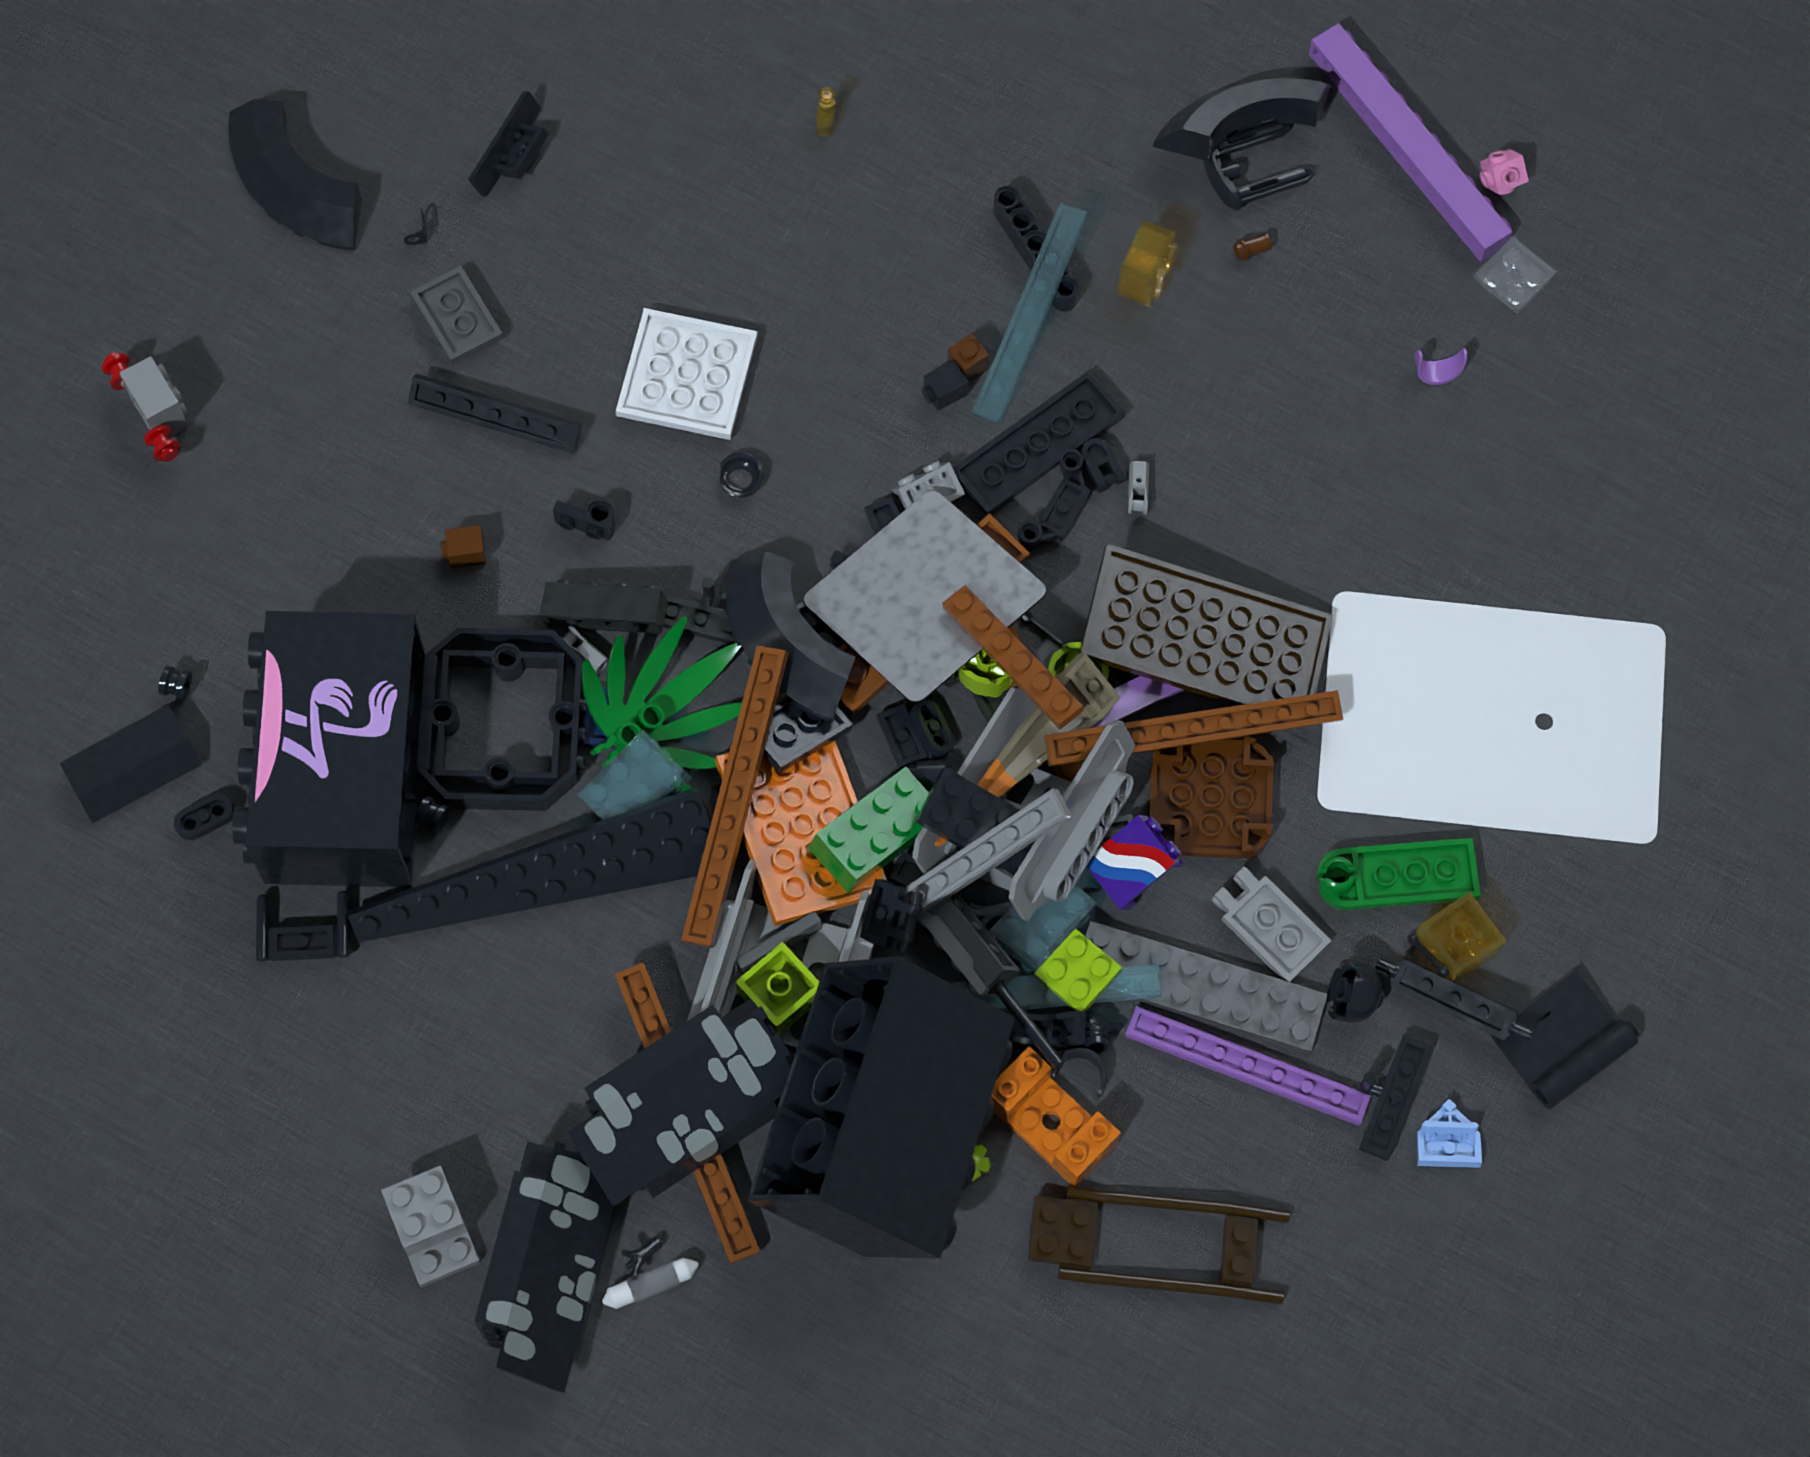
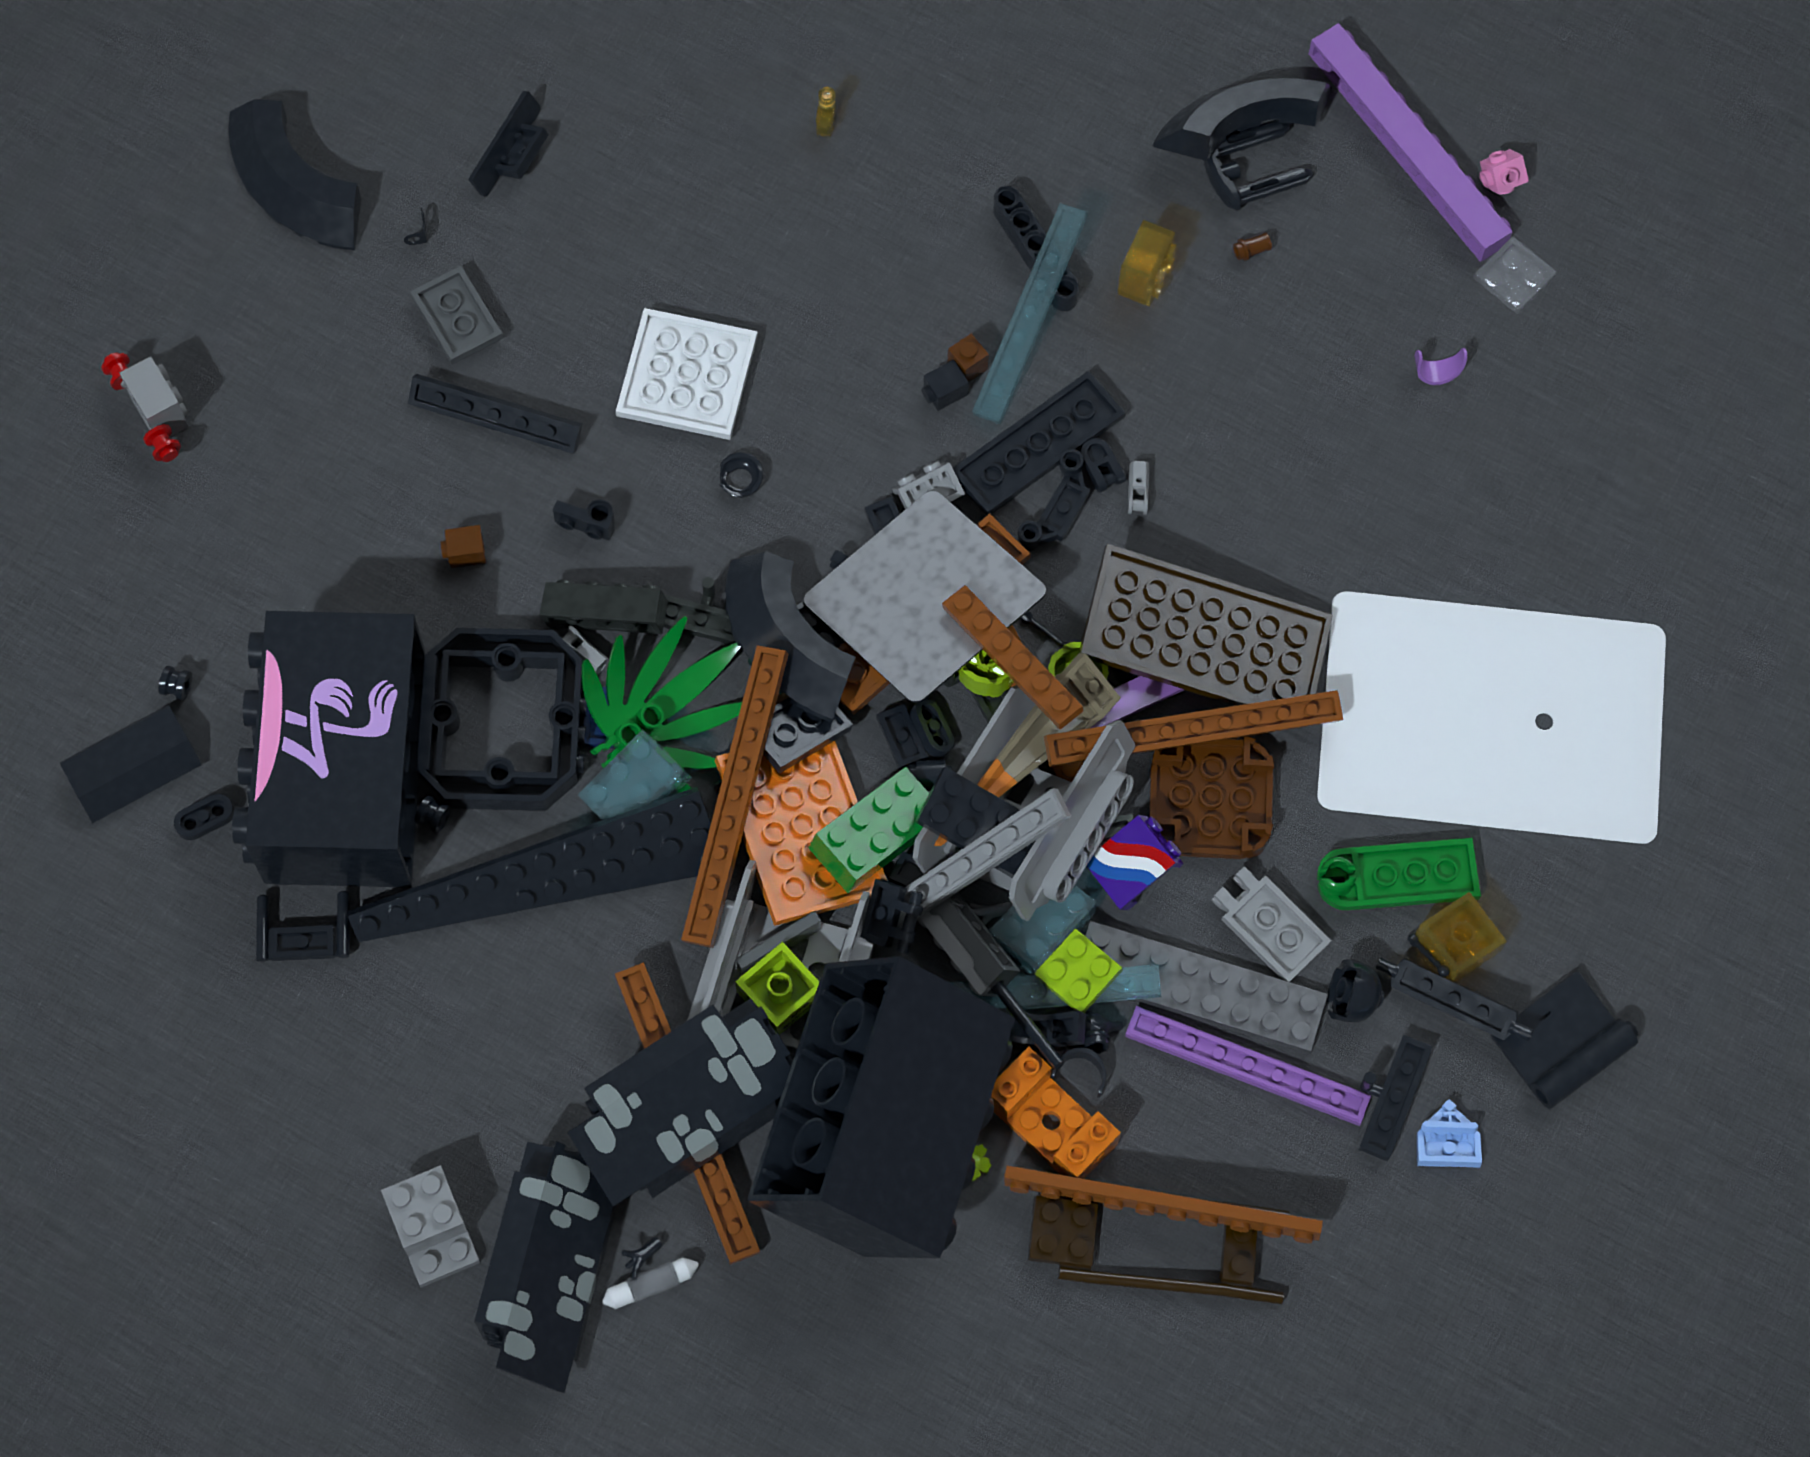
(1175, 1206): none -> dark orange plate

